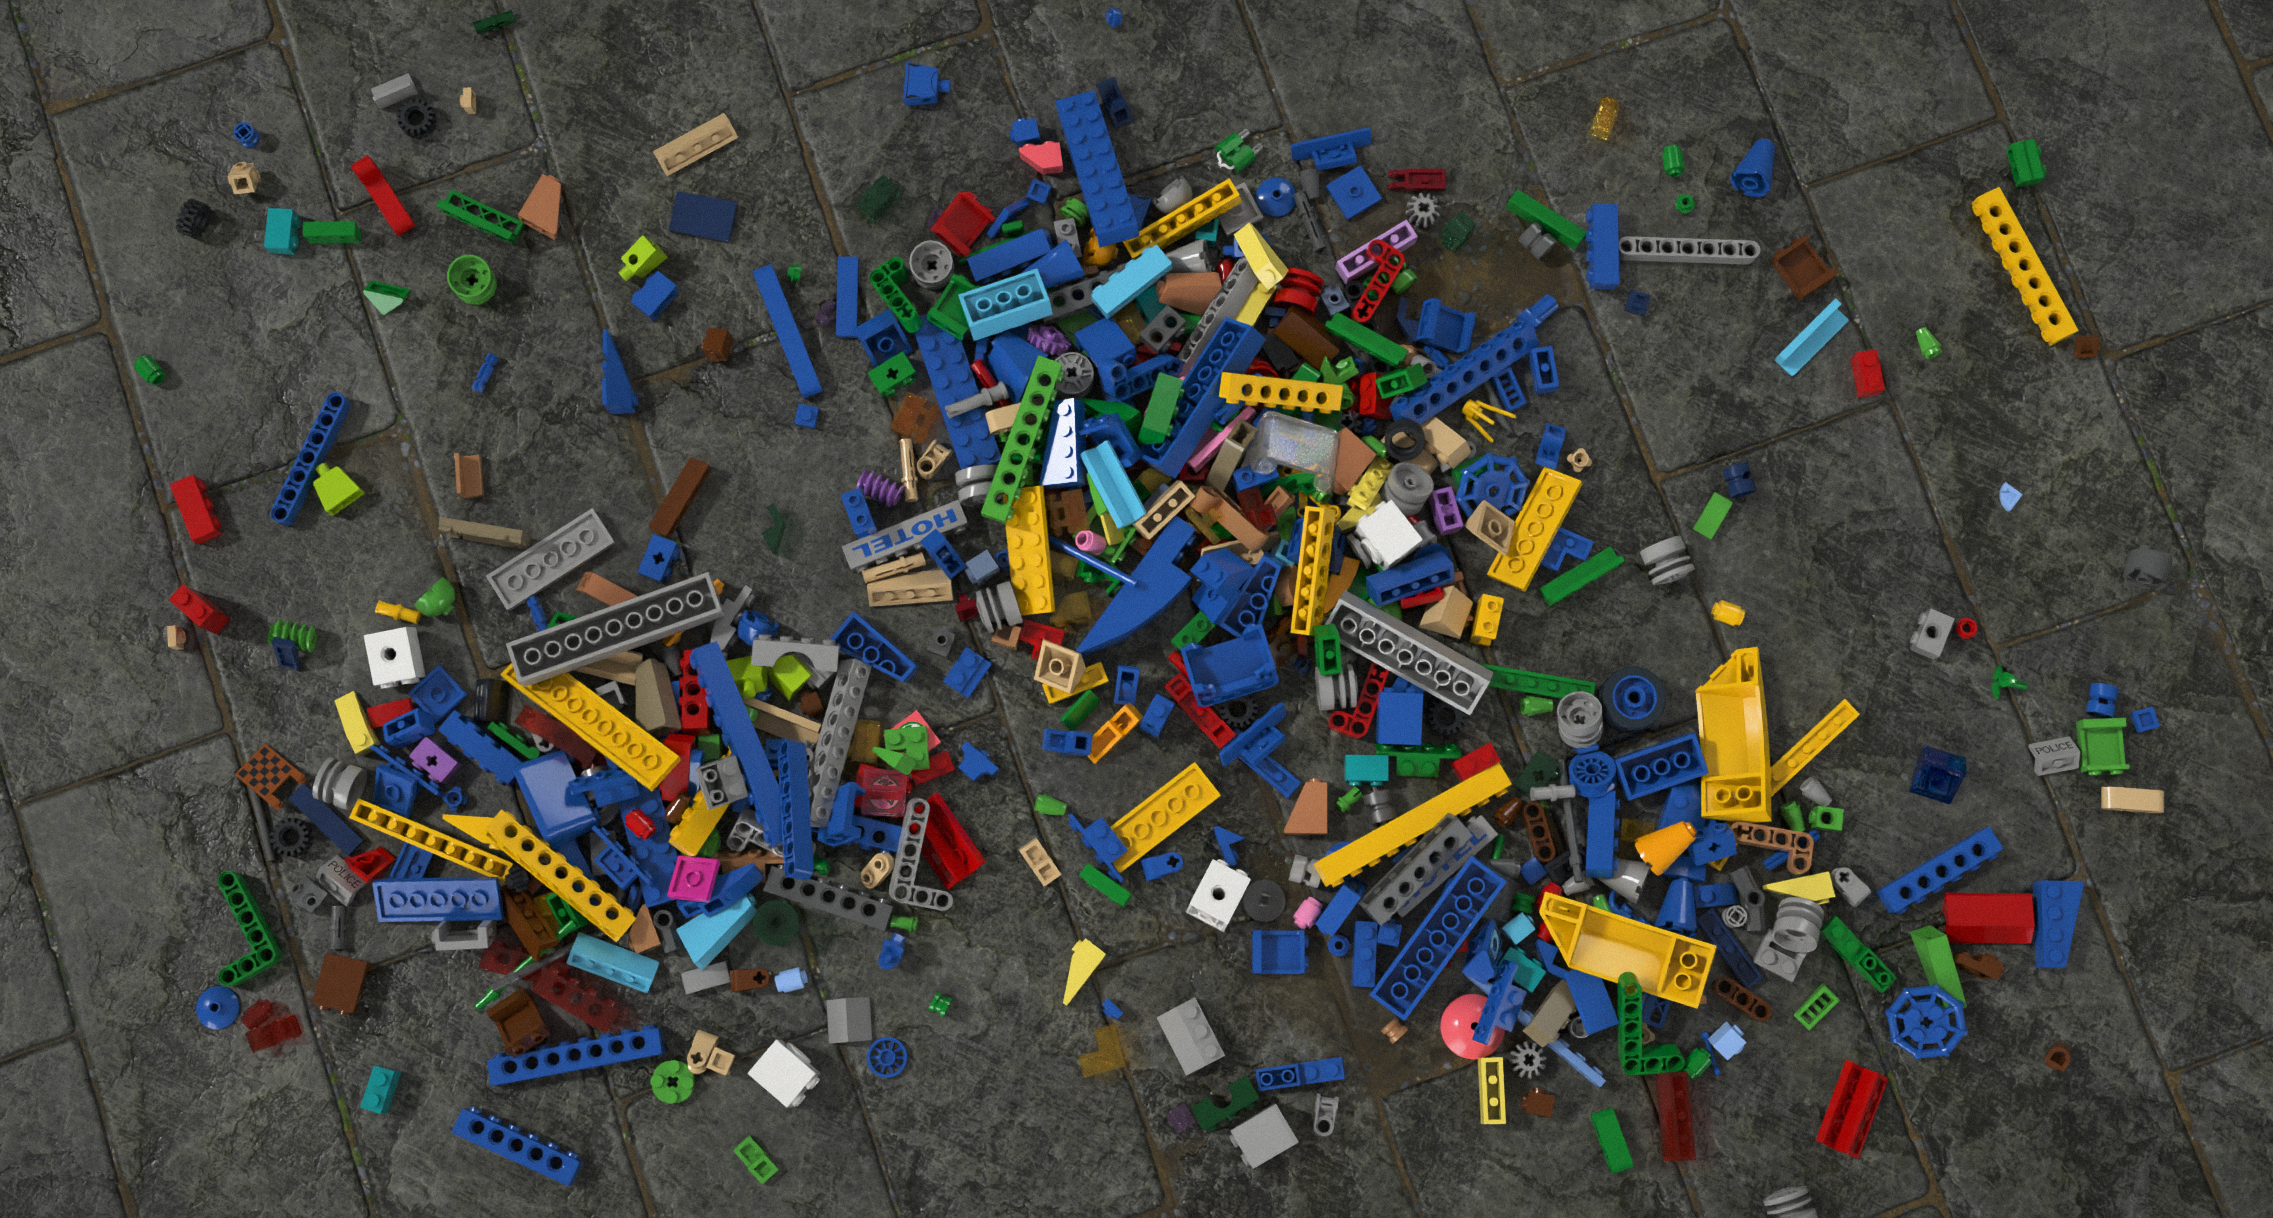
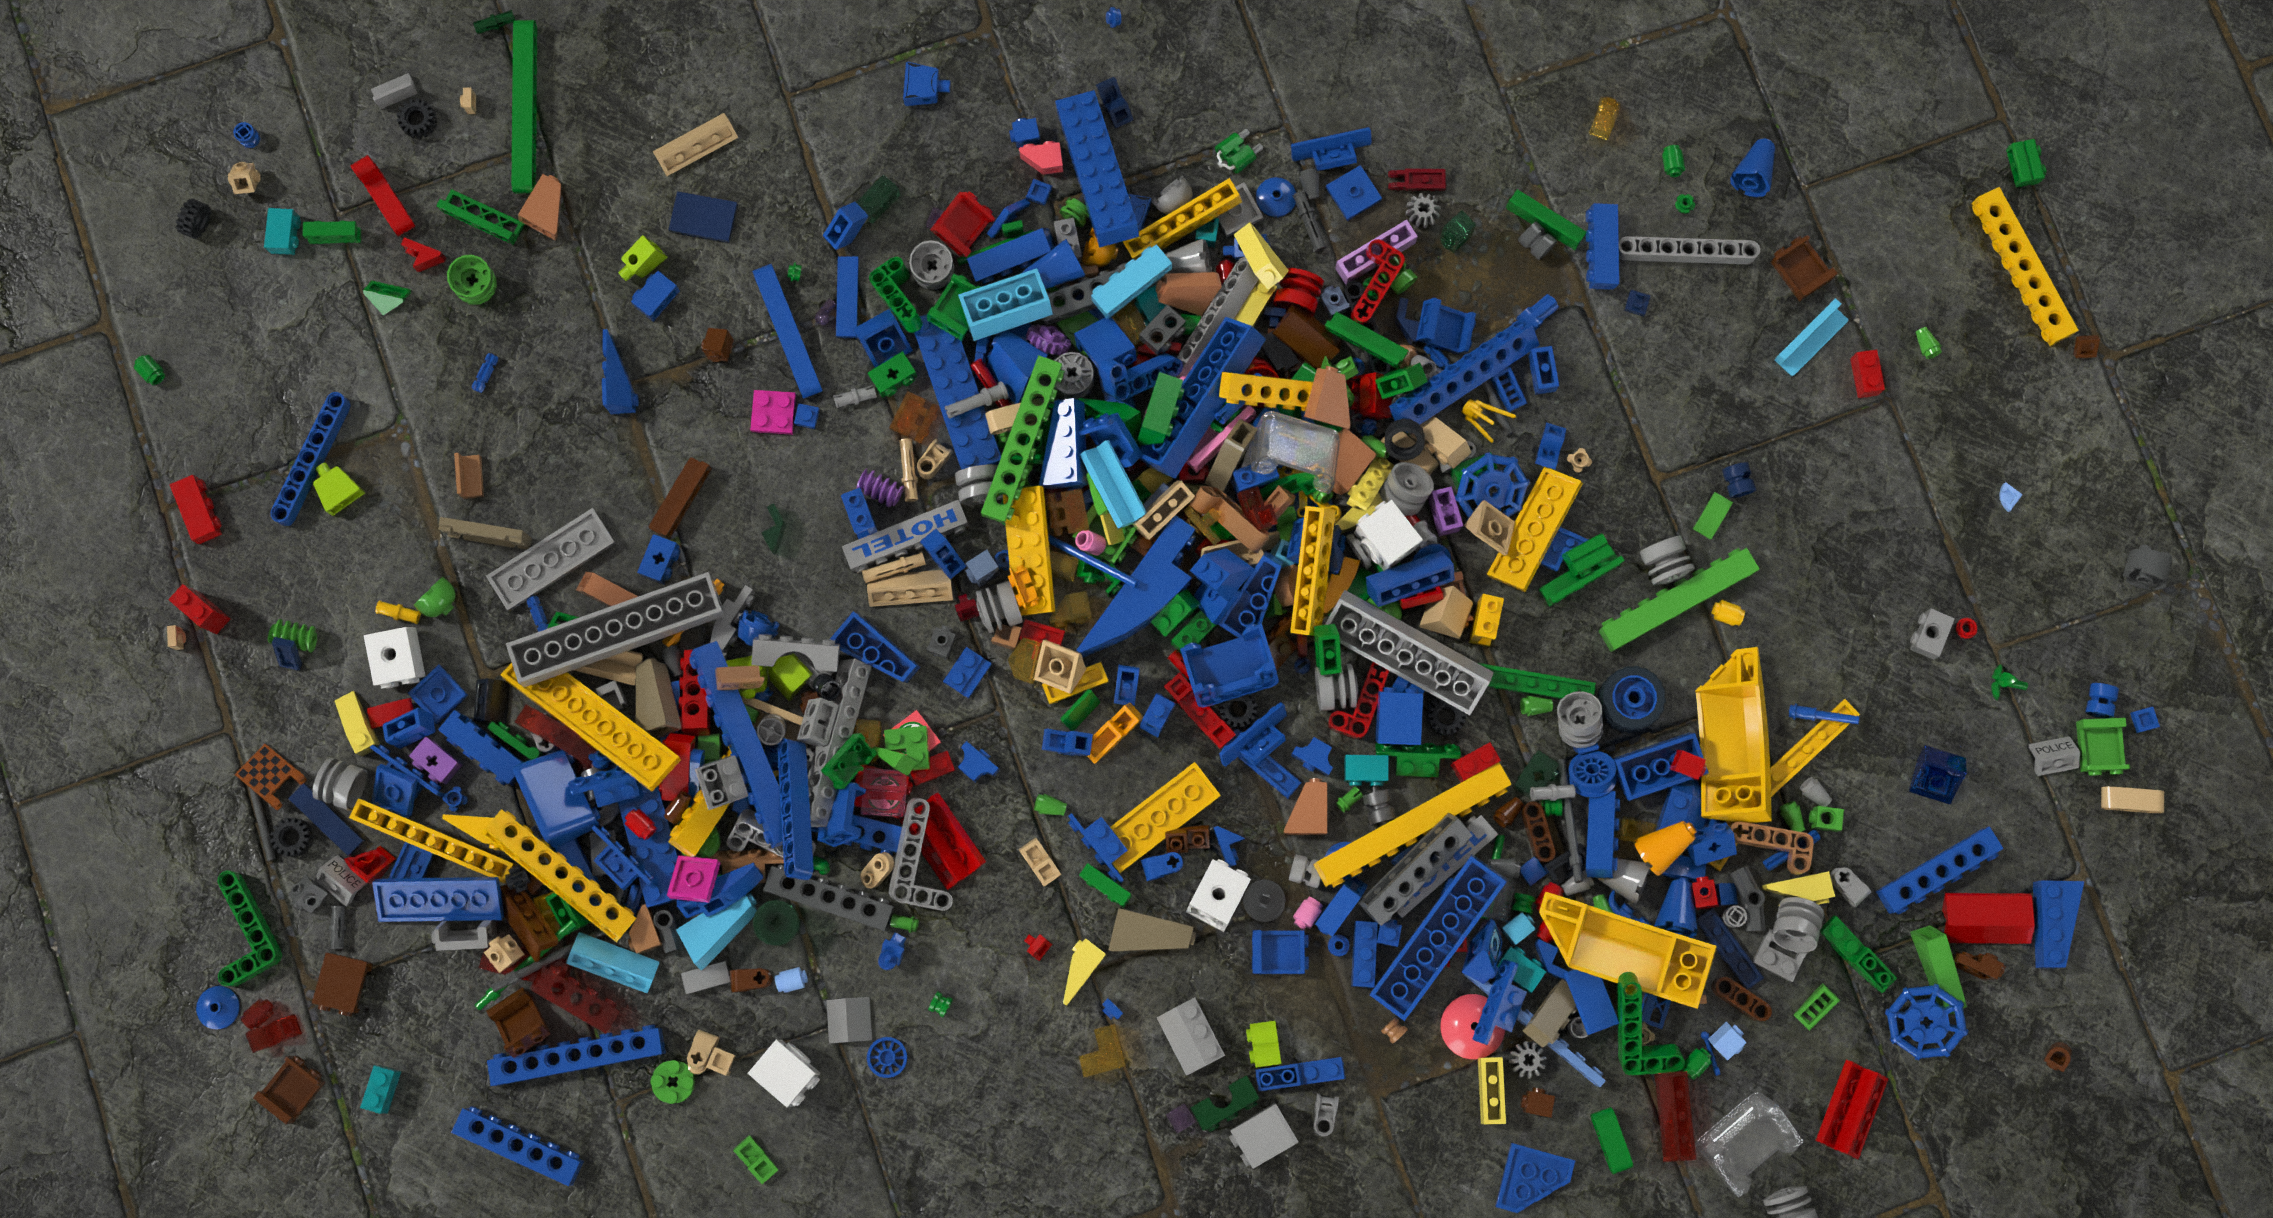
(290, 1090): none -> reddish brown panel
(425, 256): none -> red slope
(503, 952): none -> tan brick
(524, 106): none -> green beam
(599, 760): none -> blue plate
(738, 677): none -> medium nougat panel
(772, 729): none -> flat silver wheel
(773, 412): none -> dark pink plate
(817, 722): none -> light grey brick
(826, 687): none -> black wheel
(845, 225): none -> blue brick
(847, 761): none -> green piece
(855, 396): none -> light grey pin
(1025, 595): none -> light orange hinge
(1025, 659): none -> clear yellow slope
(1032, 475): none -> black bush
(1038, 946): none -> red tile
(1144, 933): none -> dark tan slope
(1175, 612): none -> green brick
(1185, 838): none -> reddish brown slope
(1264, 1044): none -> lime brick
(1314, 756): none -> blue brick
(1329, 398): none -> nougat slope
(1530, 1177): none -> blue plate
(1552, 807): none -> green wheel
(1587, 555): none -> green brick
(1679, 599): none -> bright green brick
(1688, 764): none -> red brick
(1710, 899): none -> red brick
(1747, 1140): none -> clear windscreen
(1812, 714): none -> blue pin

